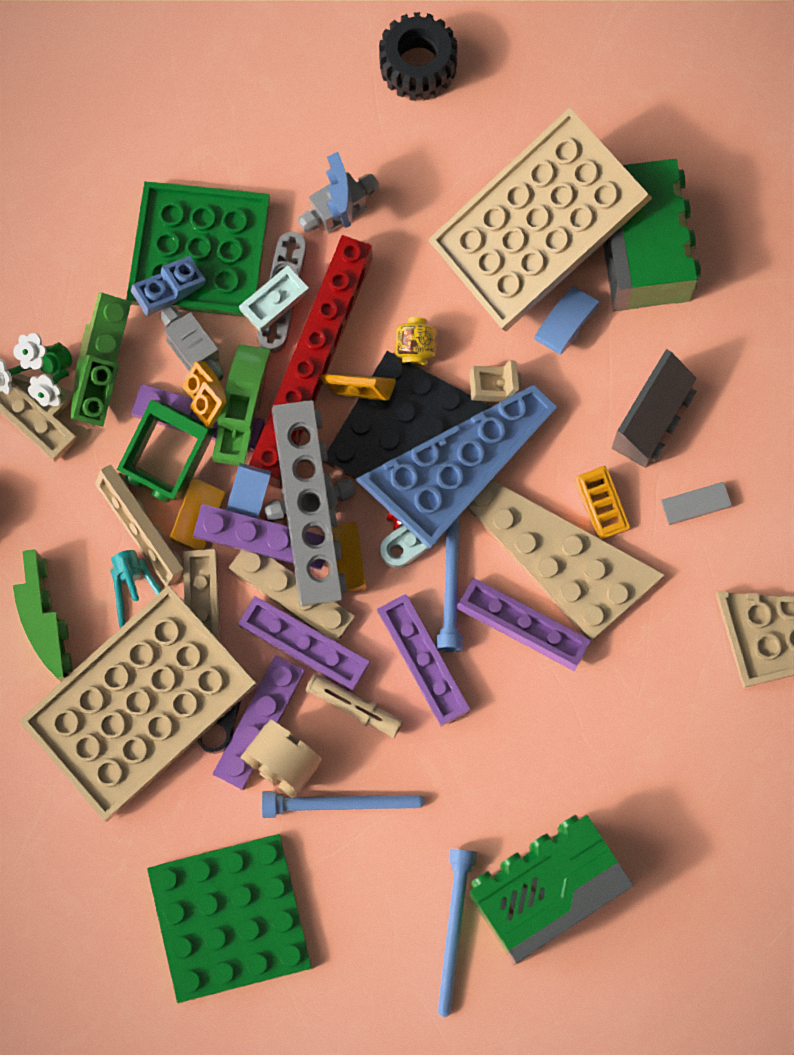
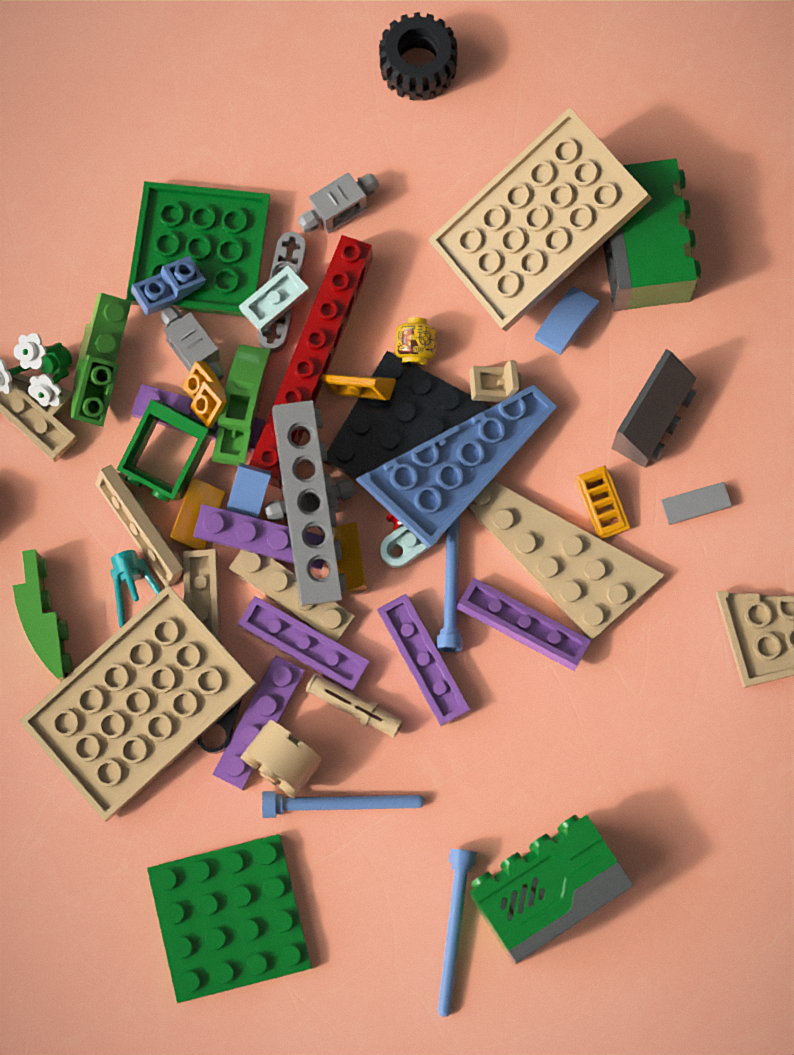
(340, 192): medium blue slope -> none

